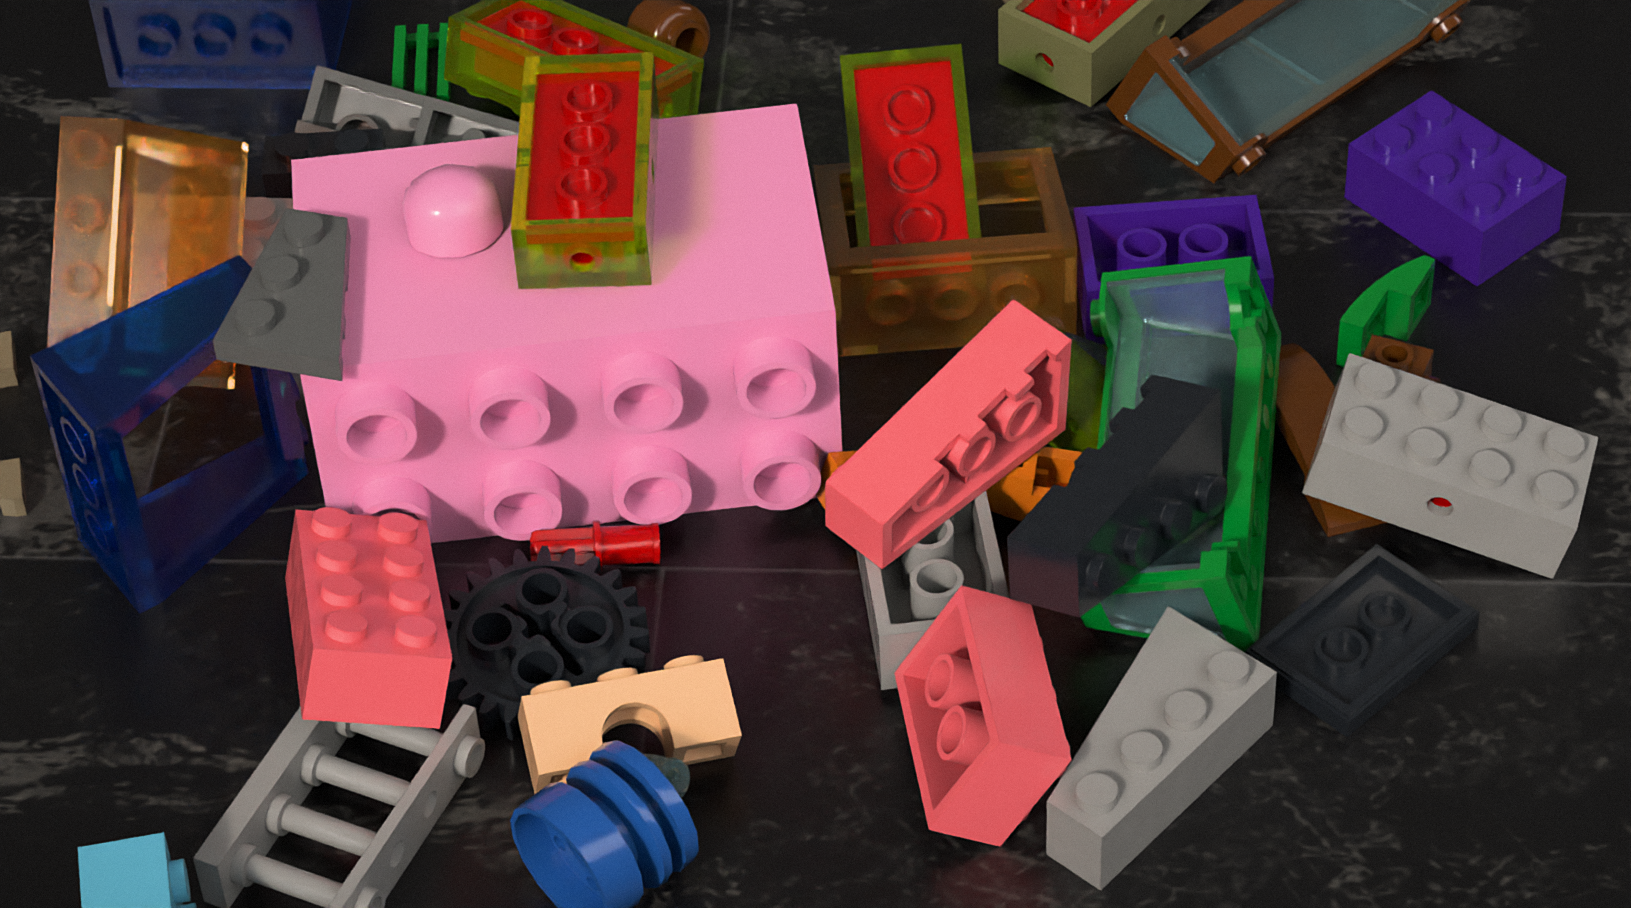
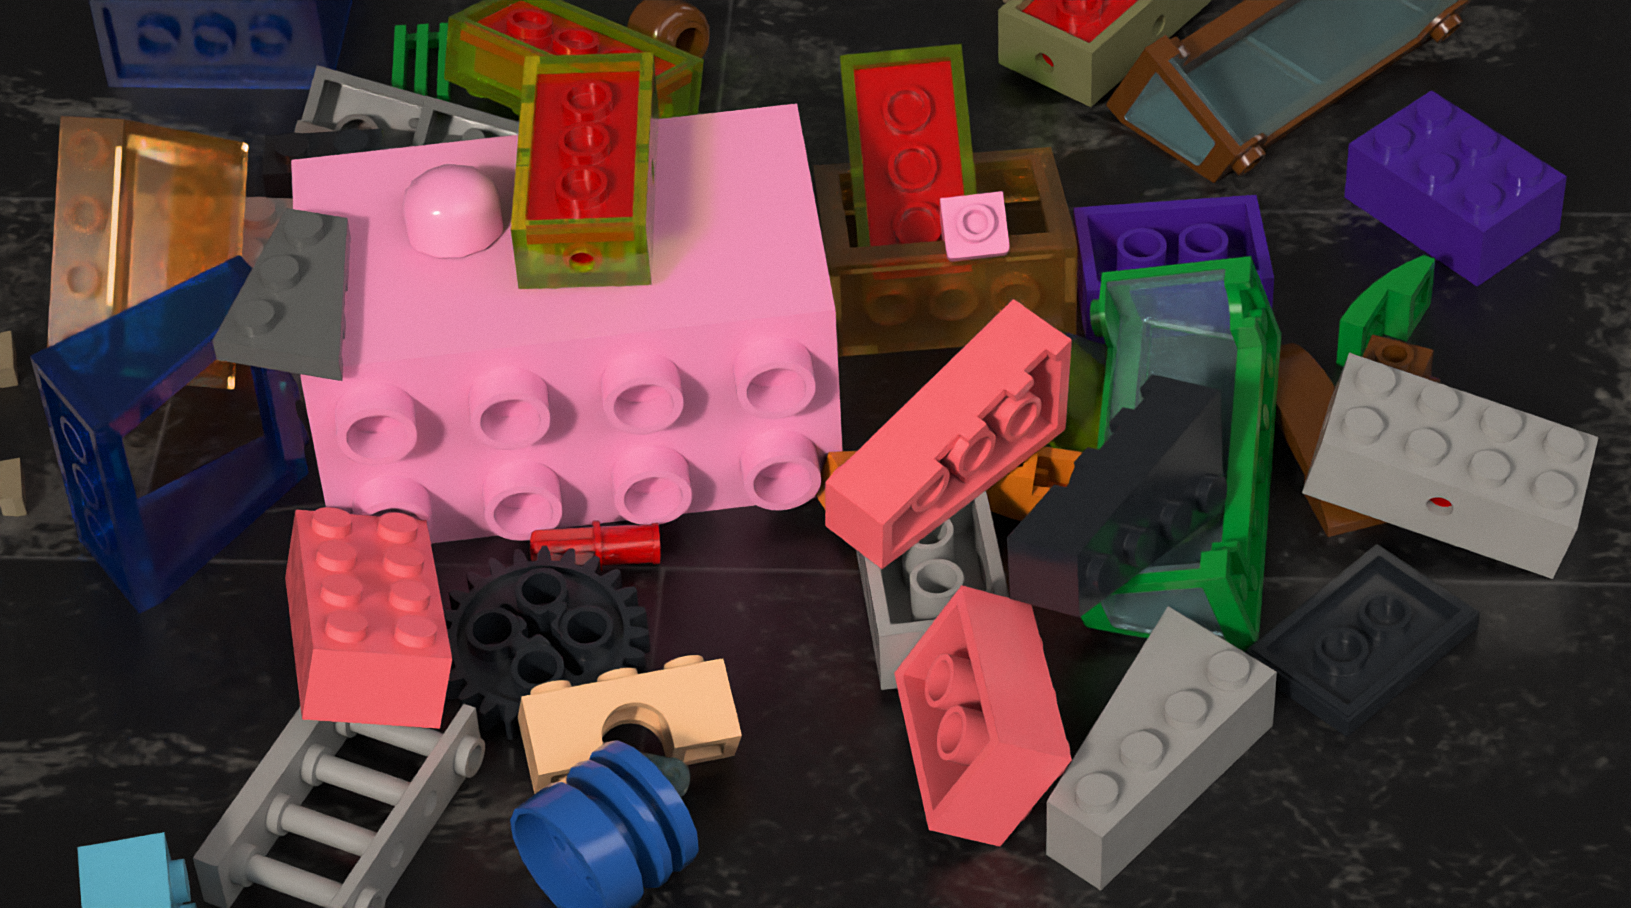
(974, 226): none -> bright pink bracket

